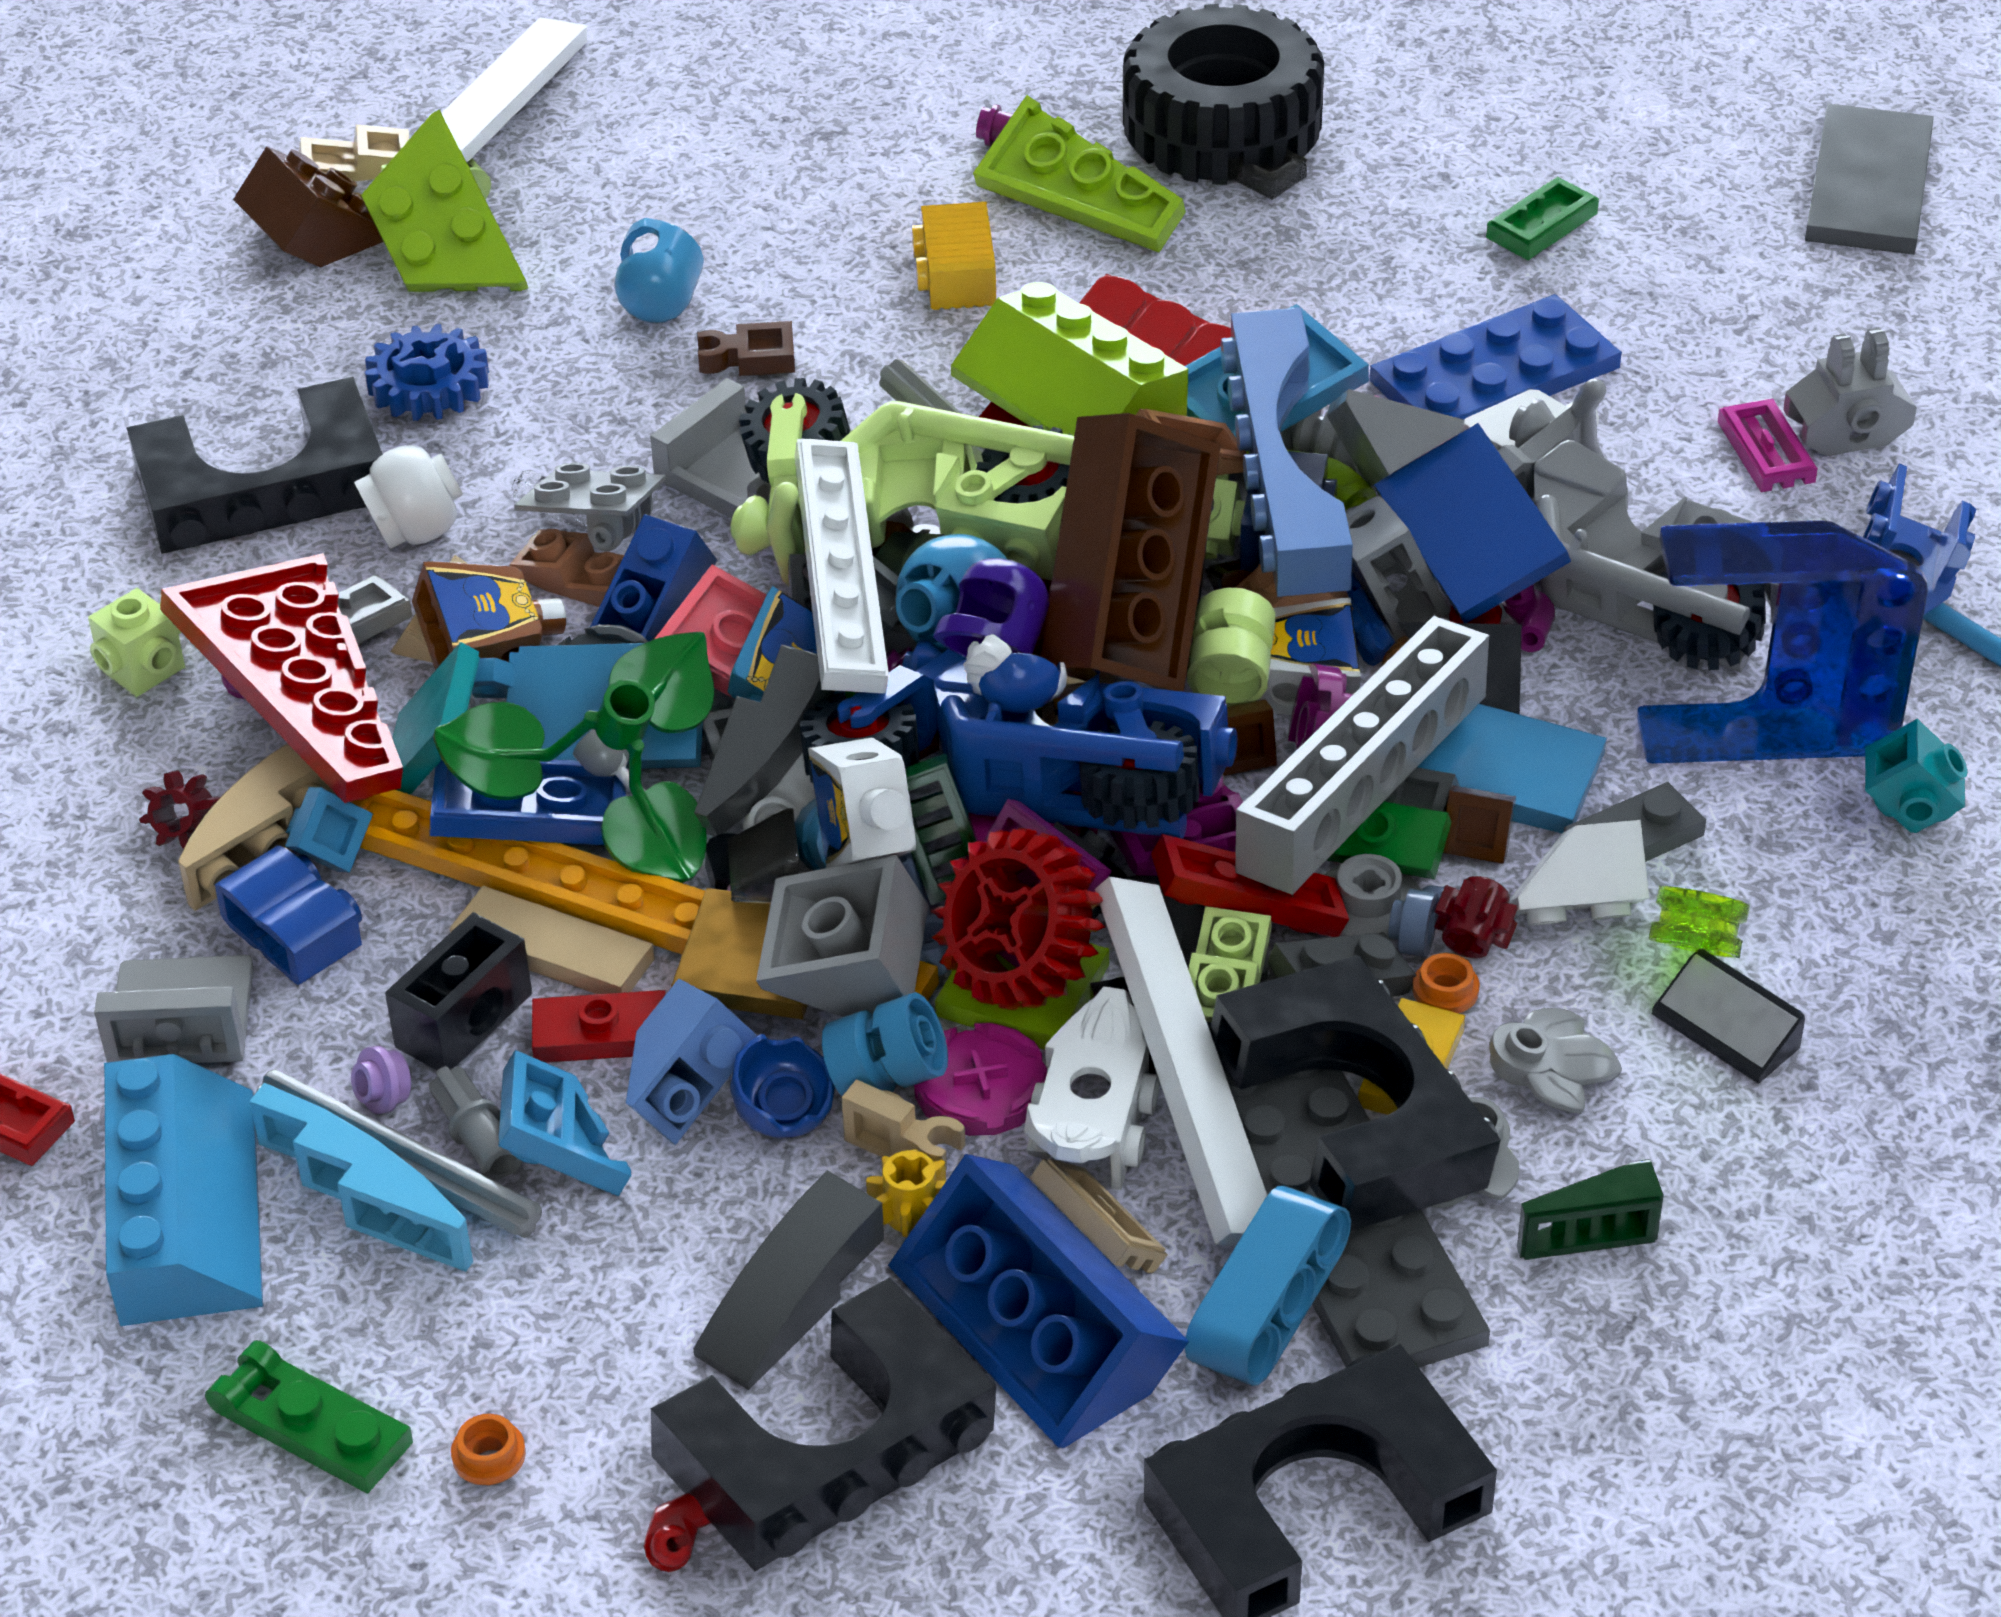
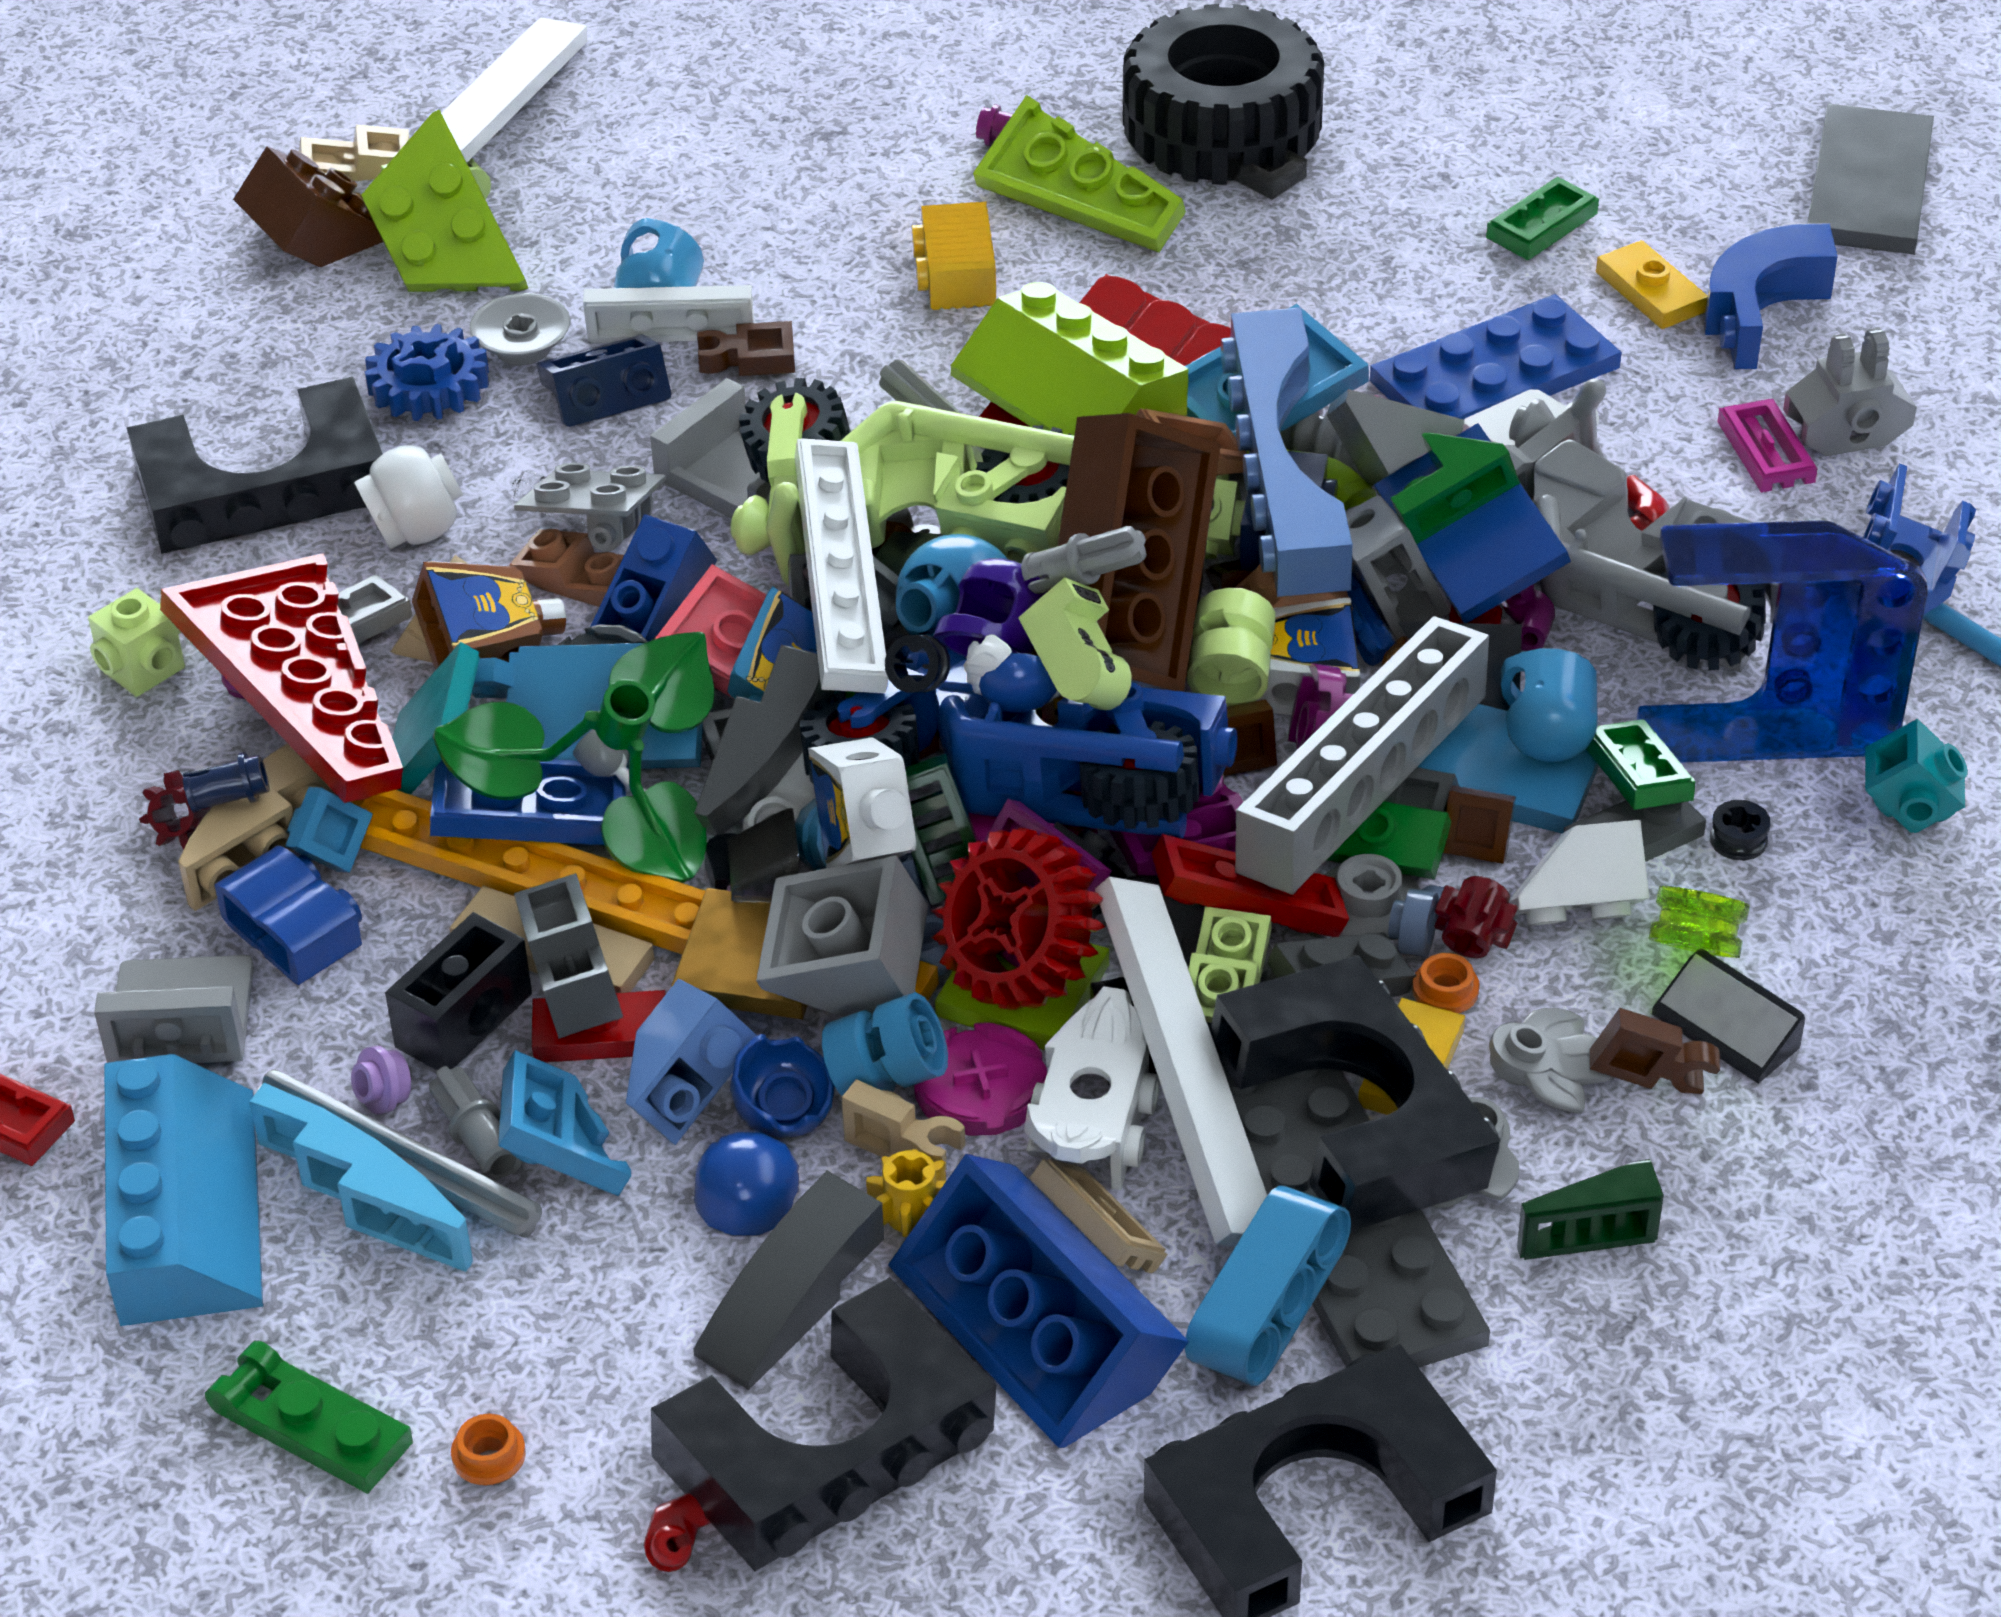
(226, 783): none -> dark blue pin
(520, 327): none -> light grey piece
(567, 956): none -> dark grey slope
(606, 379): none -> dark blue bracket
(665, 312): none -> white tile
(745, 1183): none -> blue hair
(937, 668): none -> black bush
(1074, 647): none -> yellowish green leg
(1084, 558): none -> light grey axle
(1465, 479): none -> green slope
(1558, 706): none -> dark azure helmet
(1641, 765): none -> green plate
(1644, 502): none -> red arm
(1650, 1049): none -> reddish brown plate
(1652, 284): none -> yellow plate
(1753, 823): none -> black bush
(1765, 270): none -> blue arch

